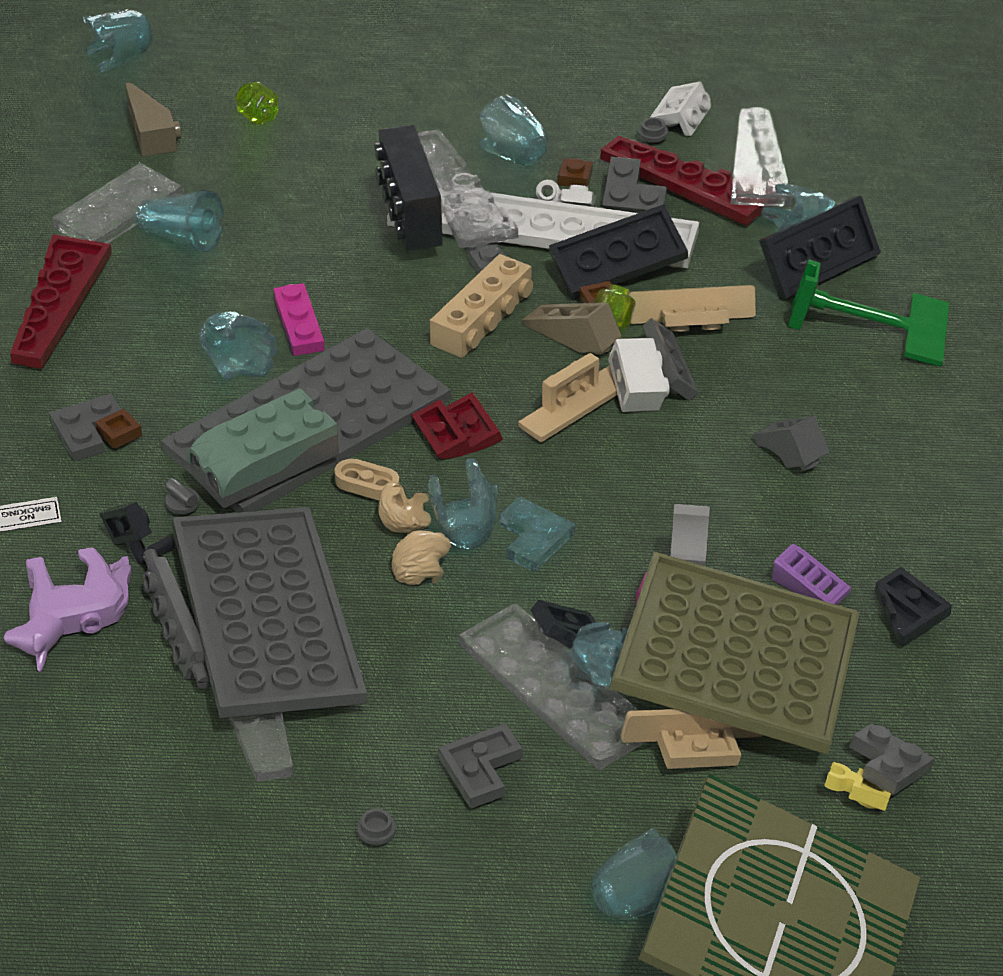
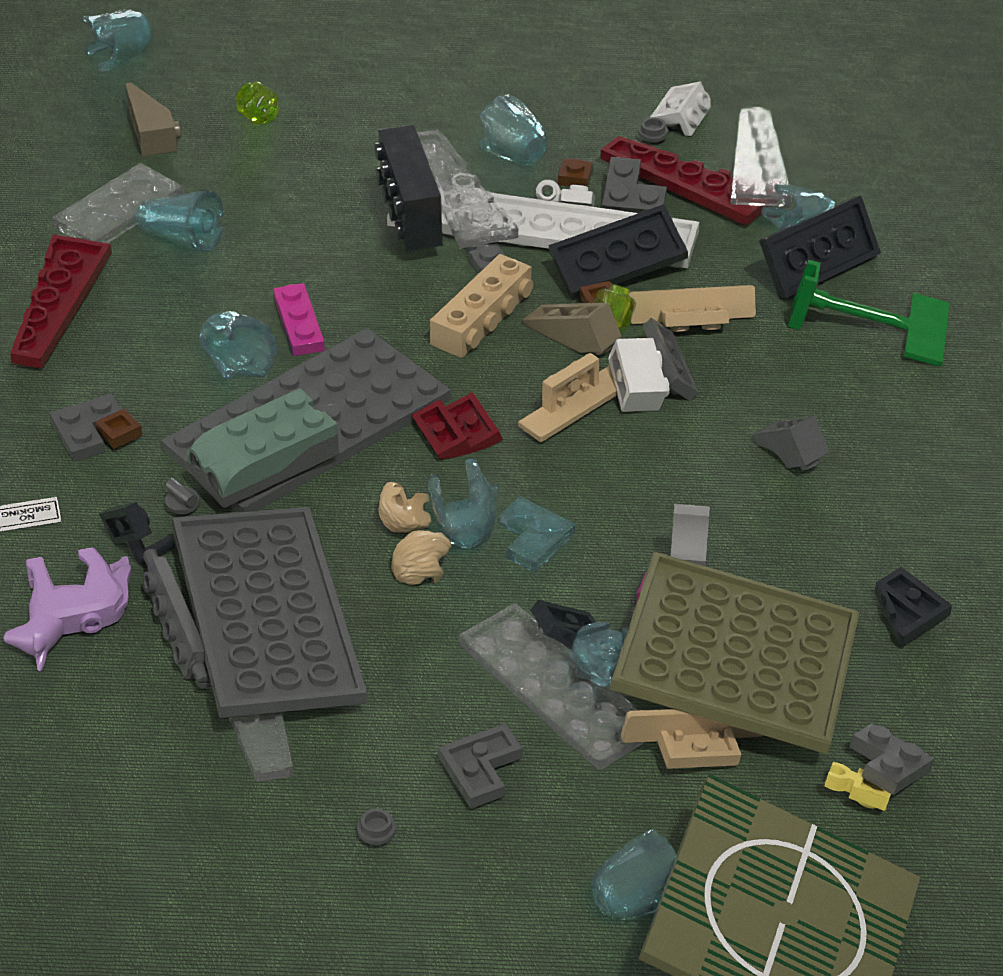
(363, 477): tan plate -> none
(796, 561): medium lavender slope -> none

